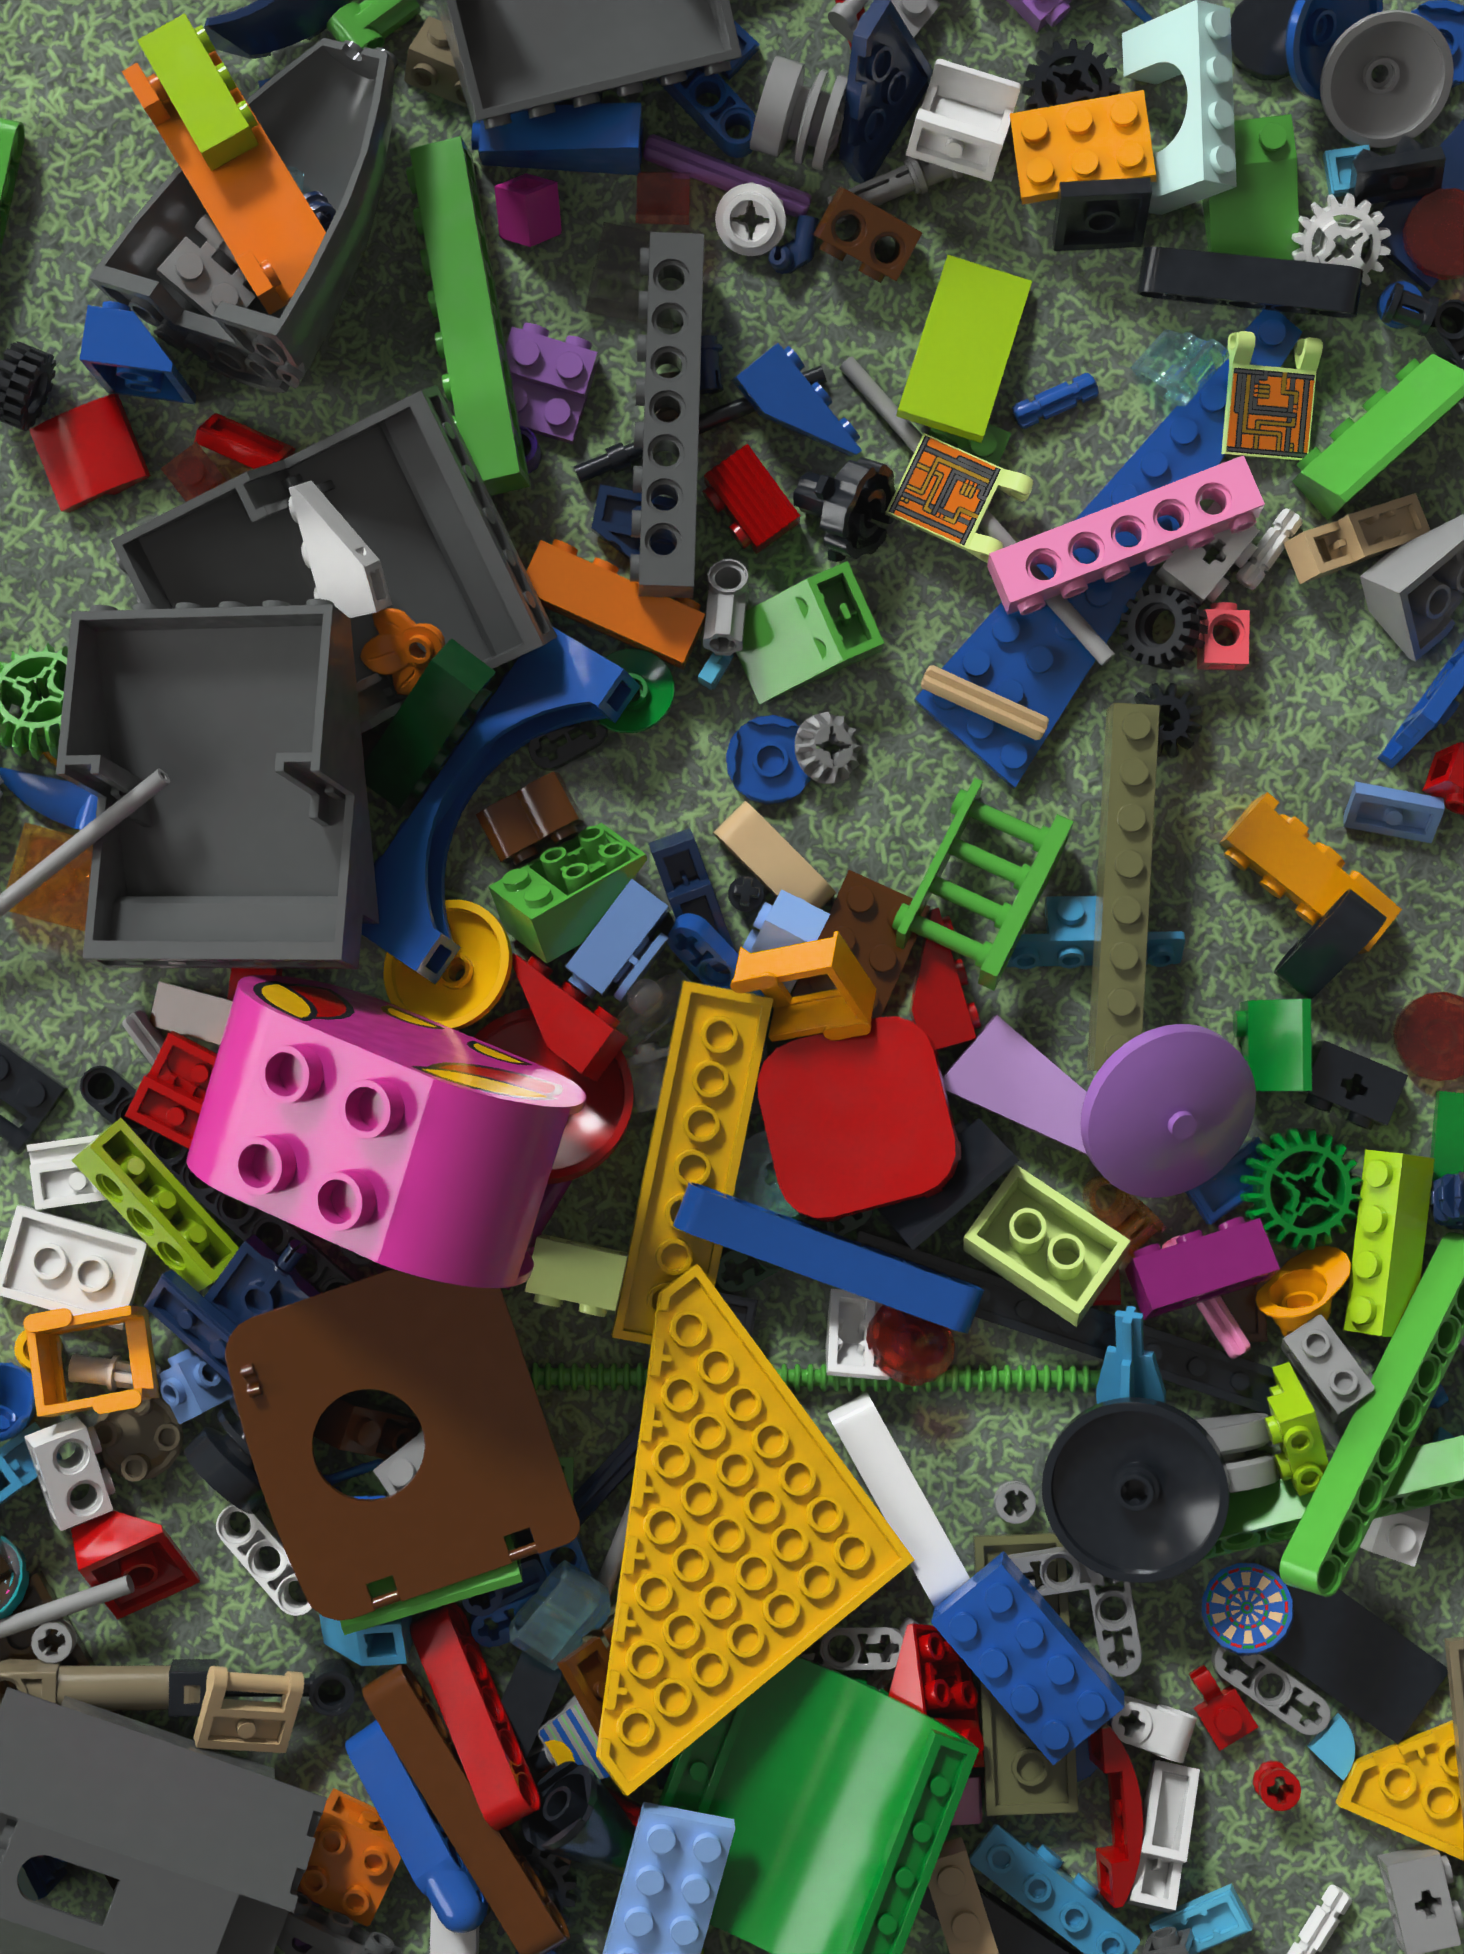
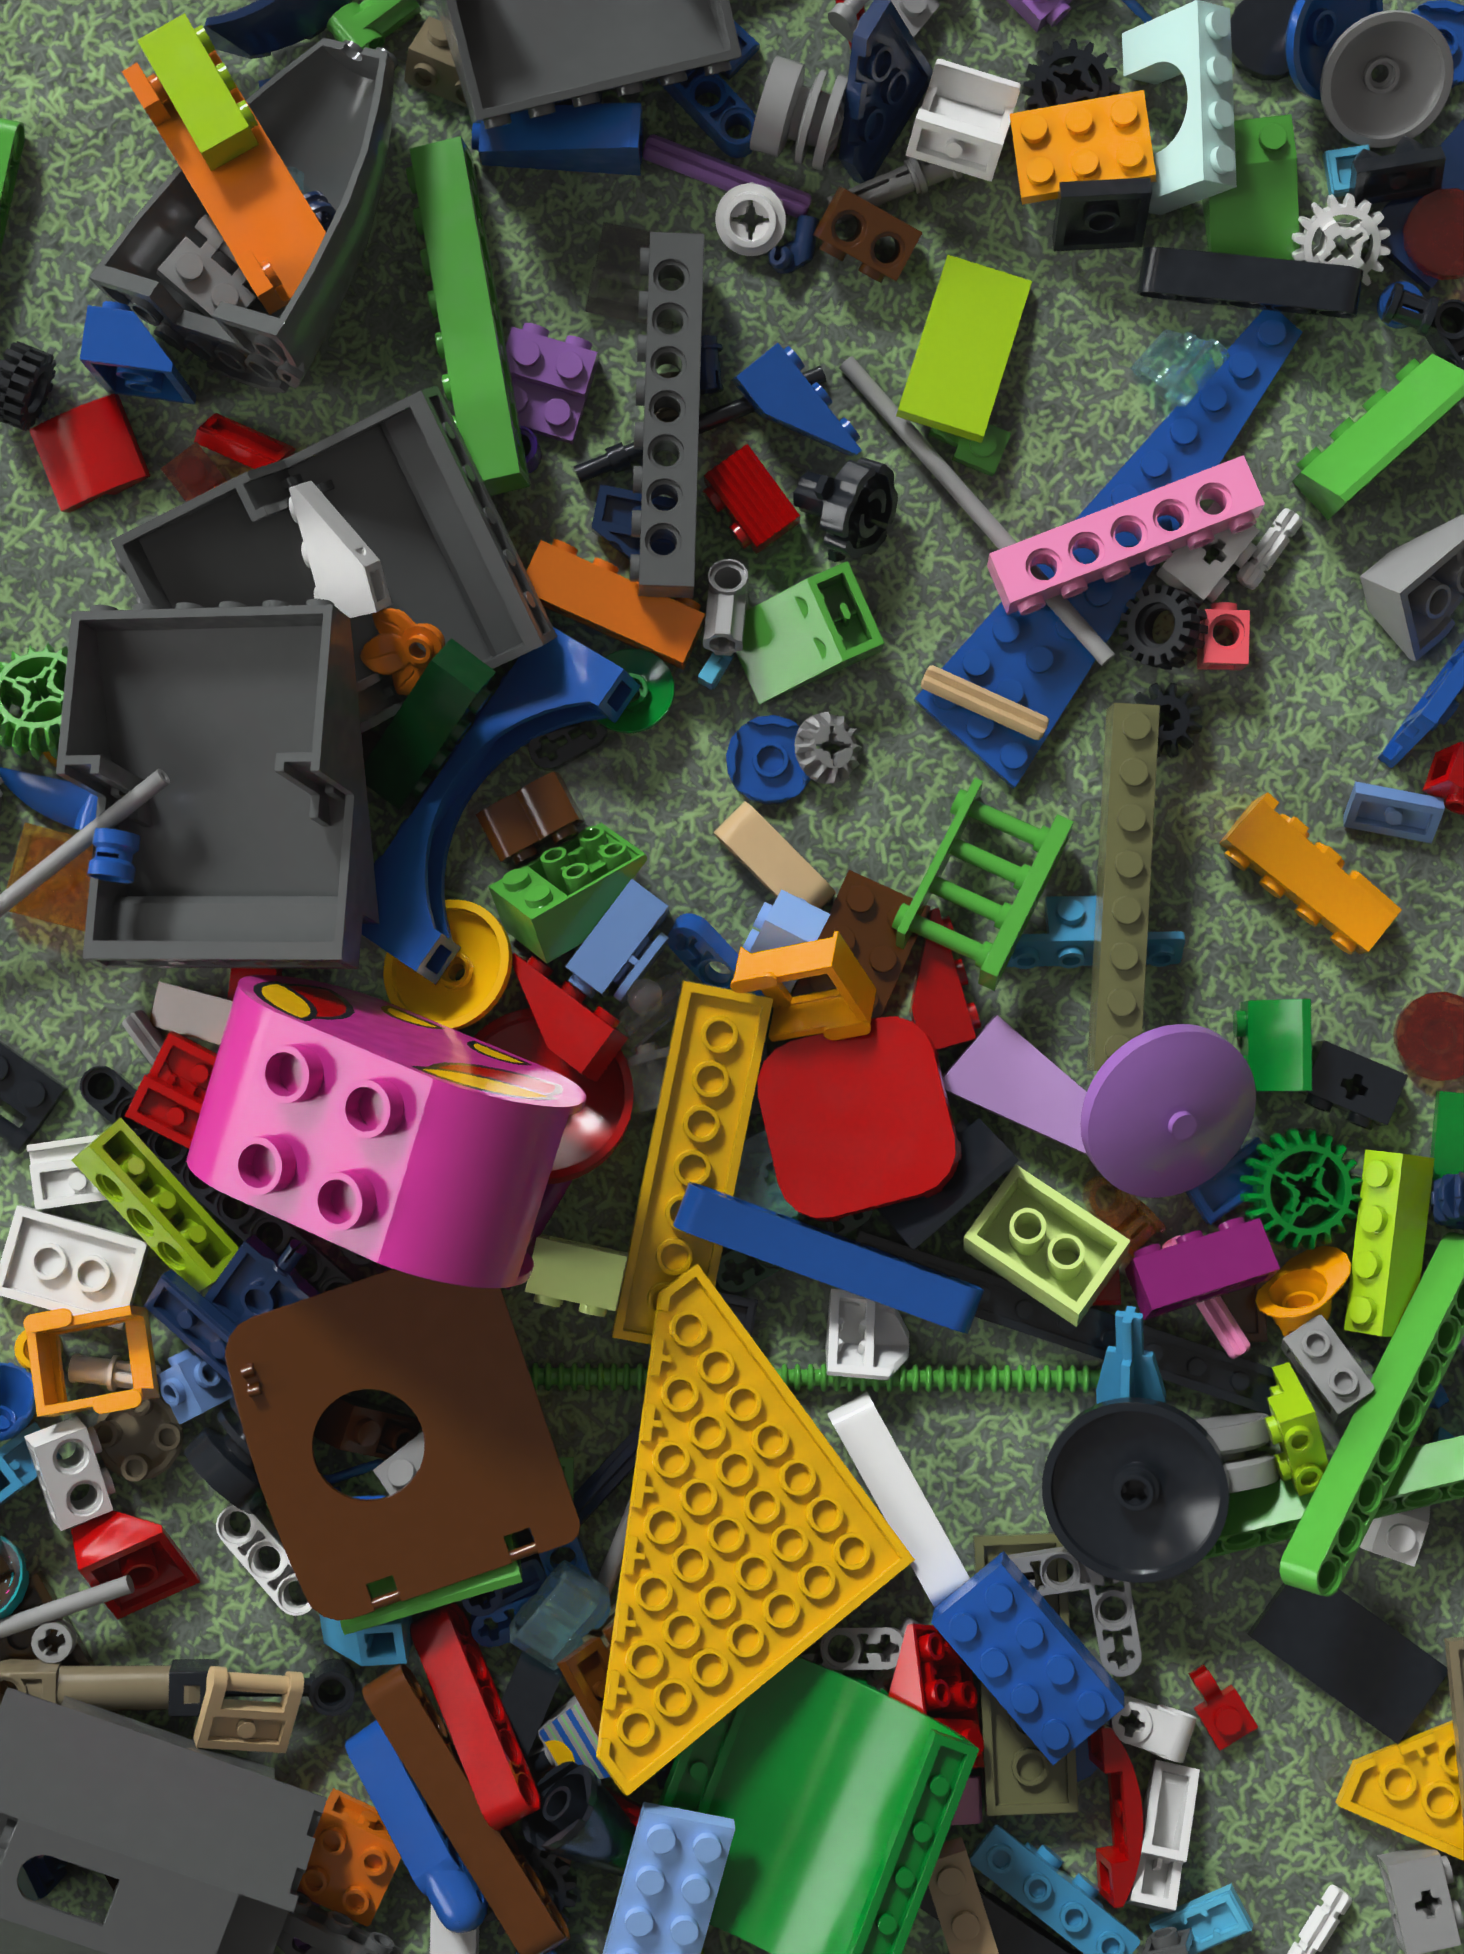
(113, 855): none -> blue wheel
(528, 209): dark pink panel -> none
(663, 198): clear red panel -> none
(688, 882): dark blue slope -> none
(745, 893): black axle -> none
(909, 1346): clear red tile -> none
(950, 493): flag -> none
(1028, 1502): light grey bush -> none
(1055, 400): blue axle -> none
(1247, 1609): blue tile -> none
(1267, 405): flag -> none
(1288, 1793): red bush -> none
(1290, 1715): light grey beam -> none
(1330, 944): black beam -> none
(1335, 1746): medium azure tile -> none
(1356, 538): tan slope -> none

